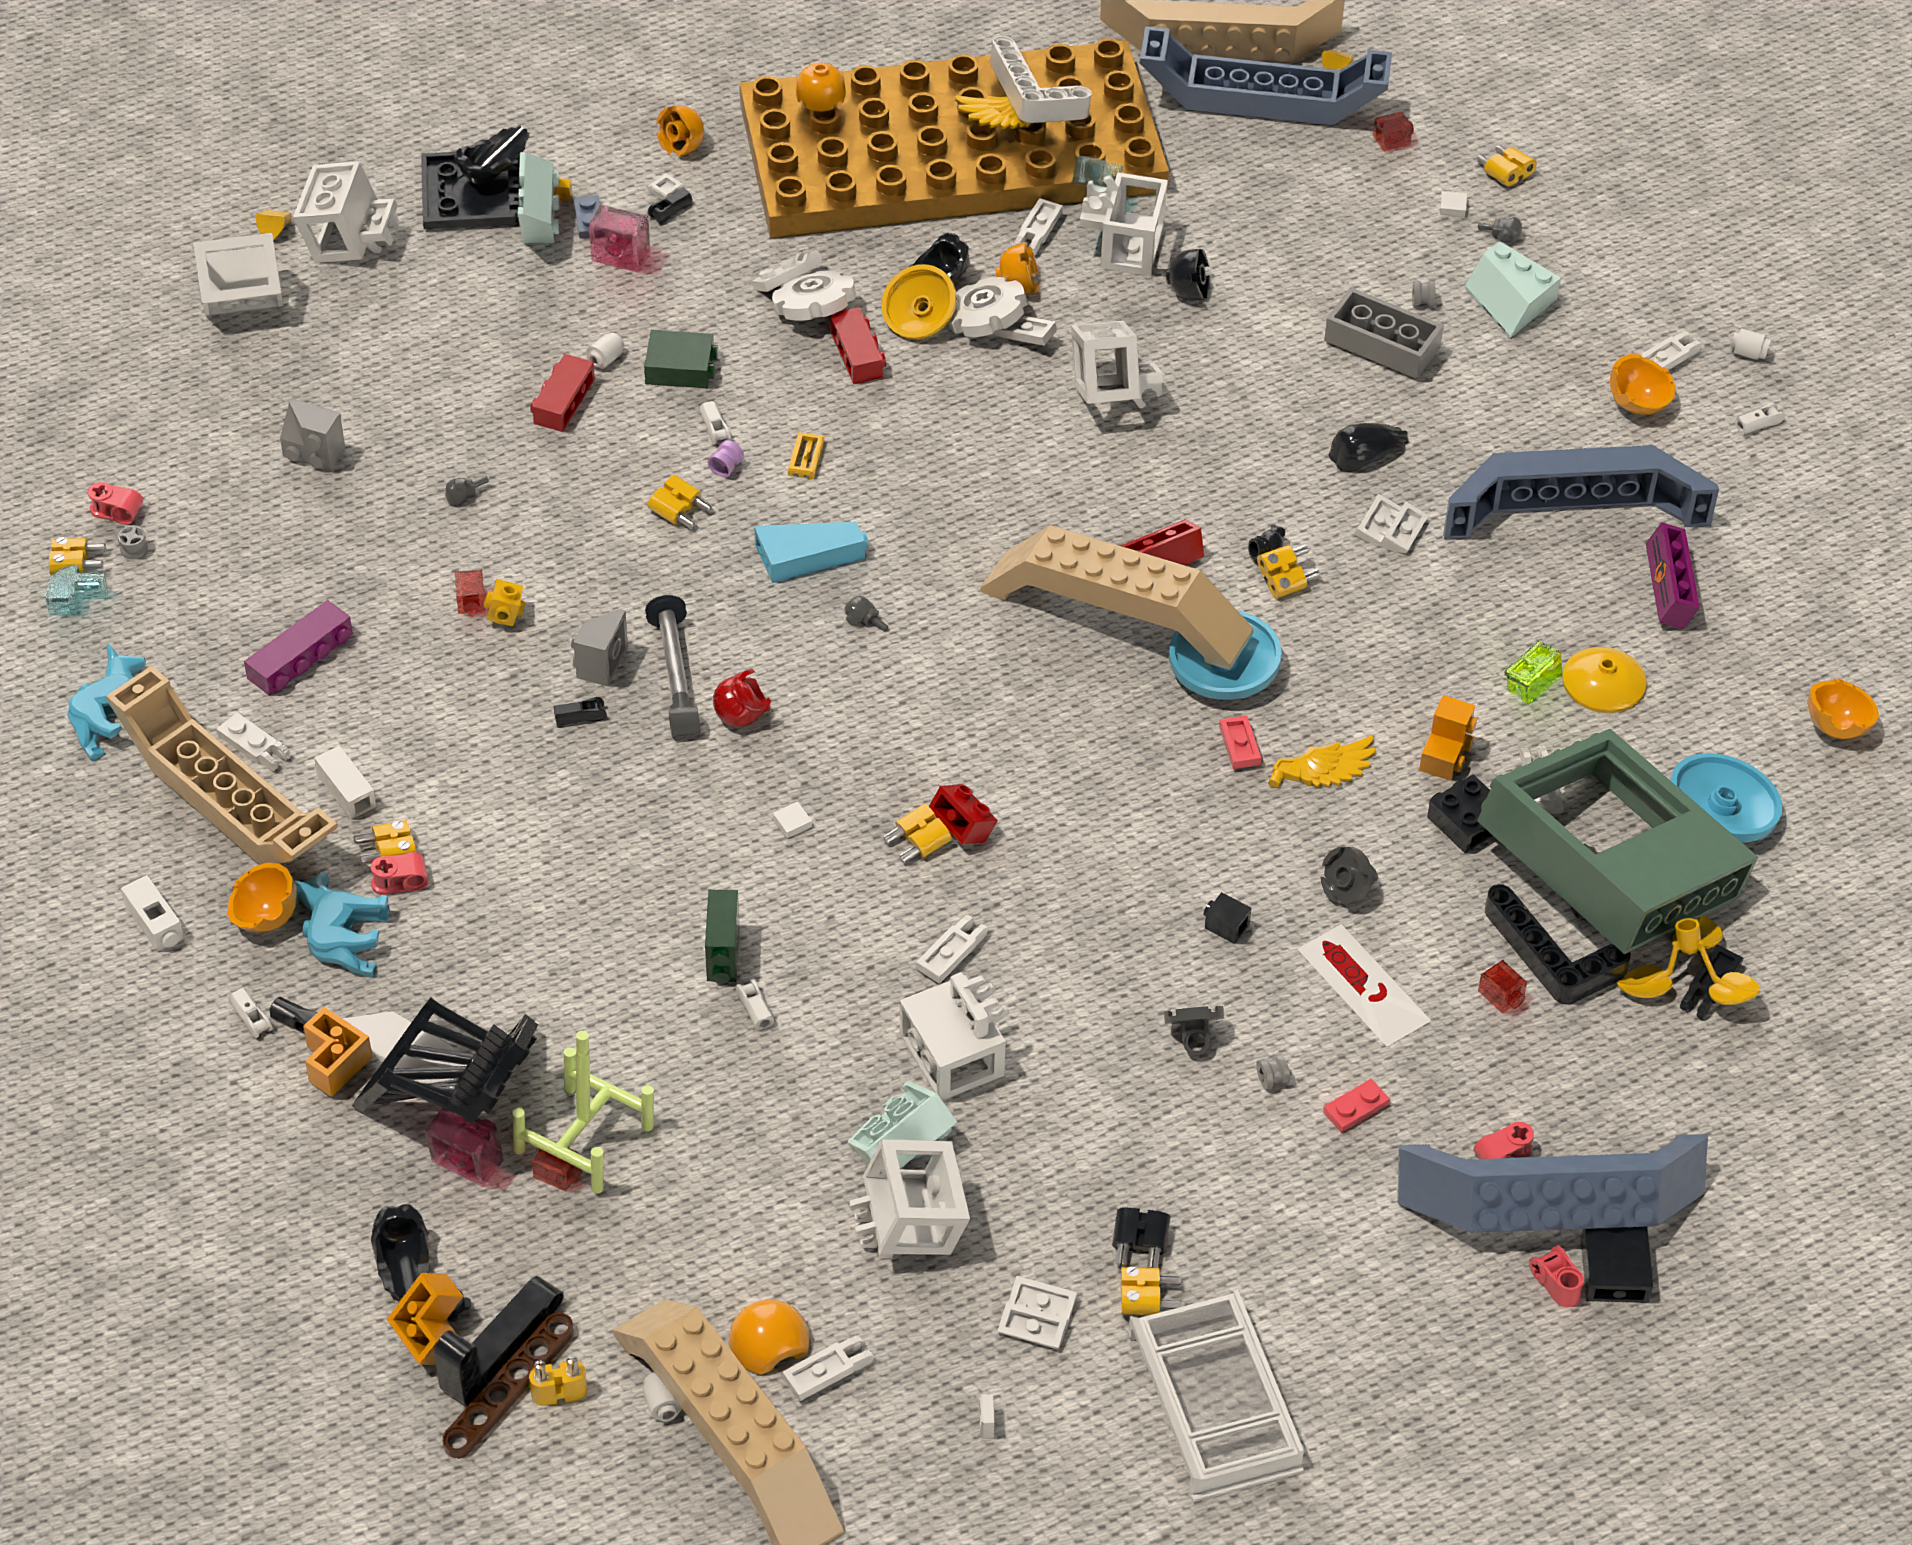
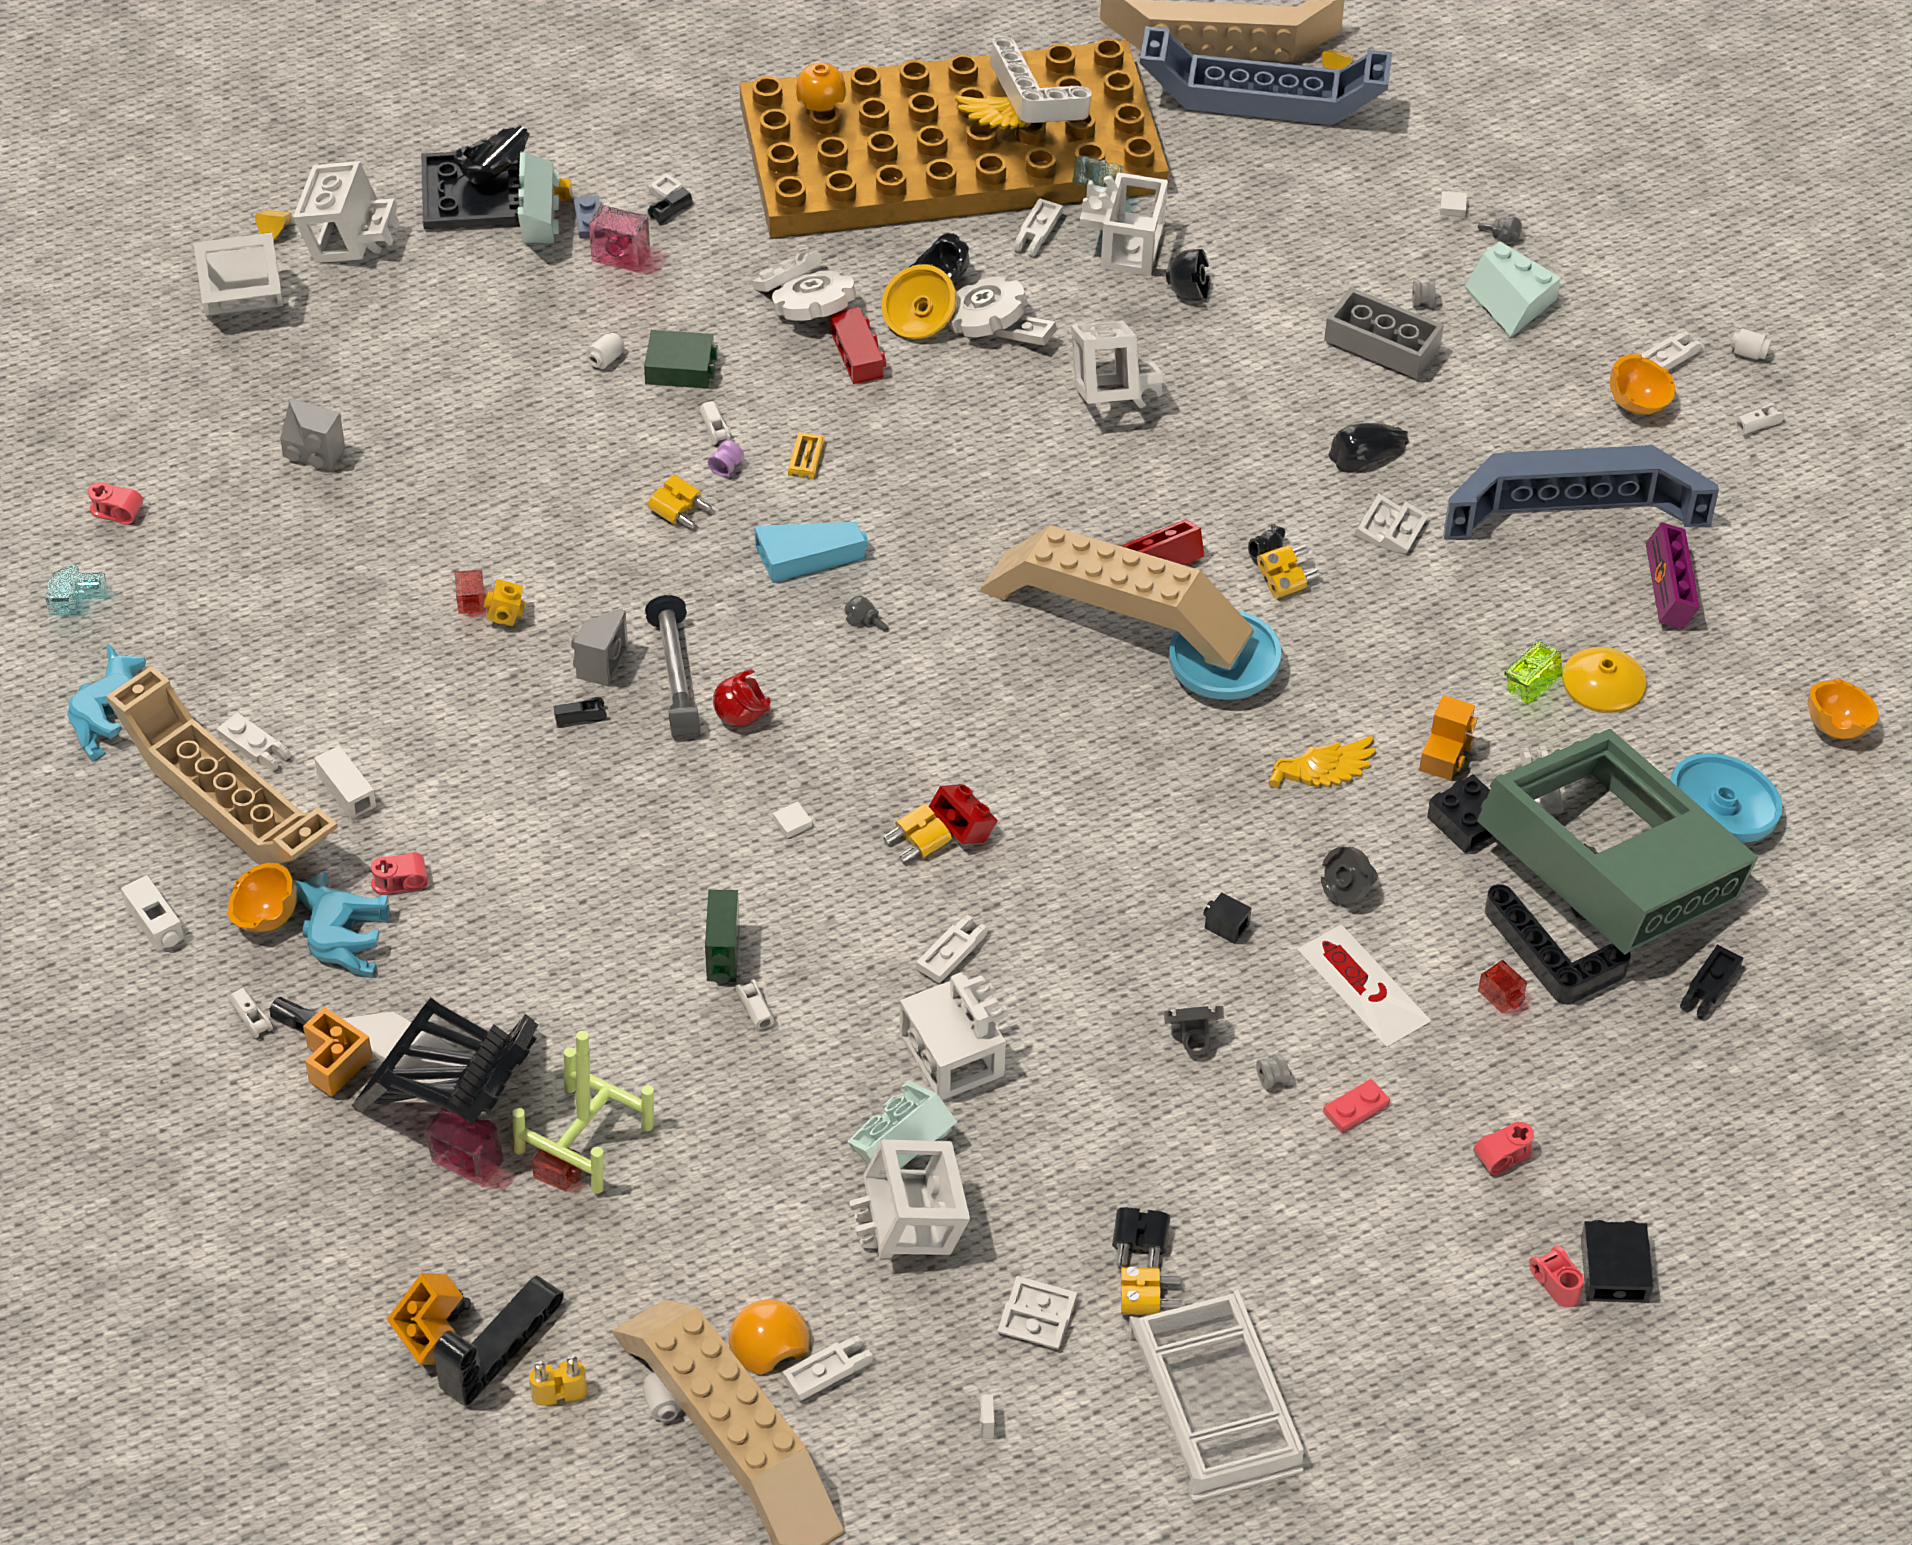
(74, 552): yellow piece -> none
(132, 542): light grey wheel -> none
(298, 648): magenta brick -> none
(389, 840): yellow piece -> none
(400, 1247): black hair -> none
(462, 488): dark grey piece -> none
(504, 1382): reddish brown beam -> none
(563, 392): brick -> none
(680, 124): light orange cylinder -> none
(1020, 265): light orange cylinder -> none
(1240, 742): coral plate -> none
(1393, 131): clear red brick -> none
(1508, 165): yellow piece -> none
(1553, 1189): sand blue slope -> none
(1691, 937): yellow plant -> none

